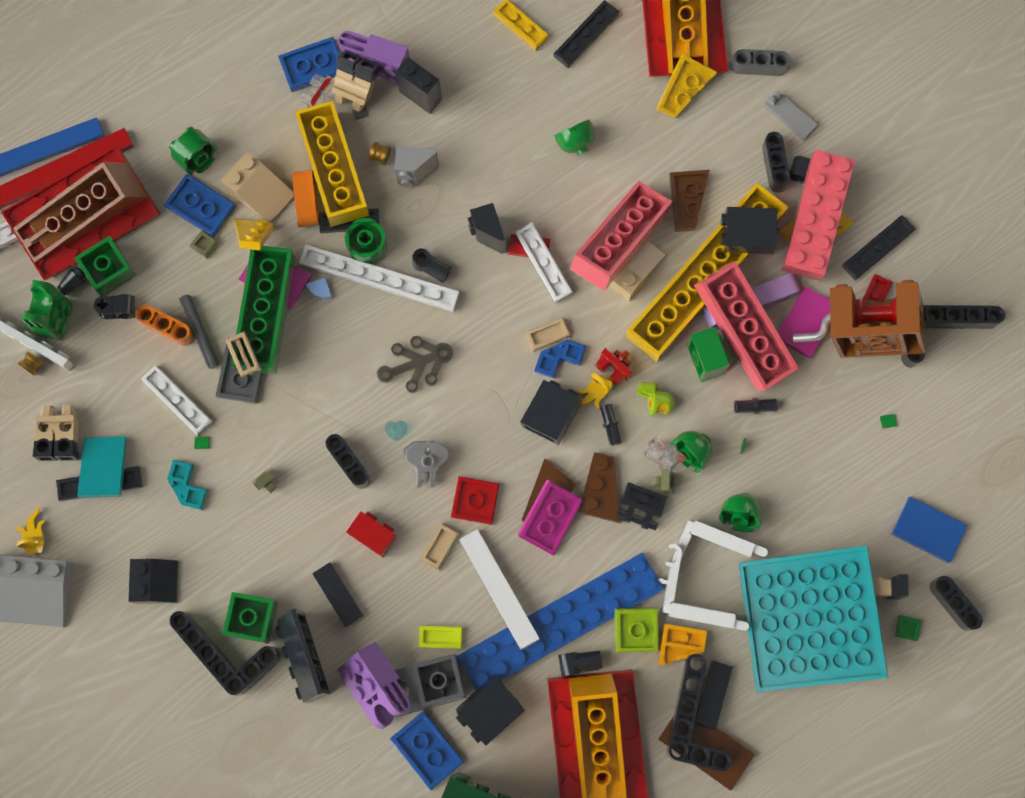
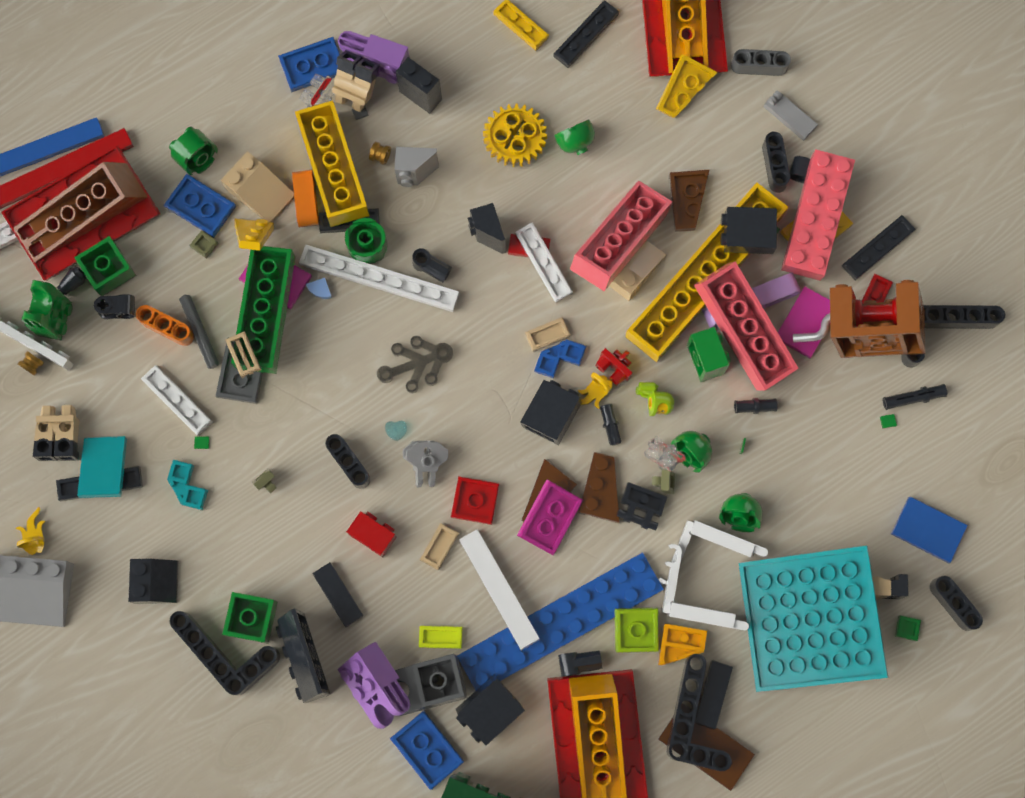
(499, 127): none -> yellow gear
(923, 395): none -> black pin

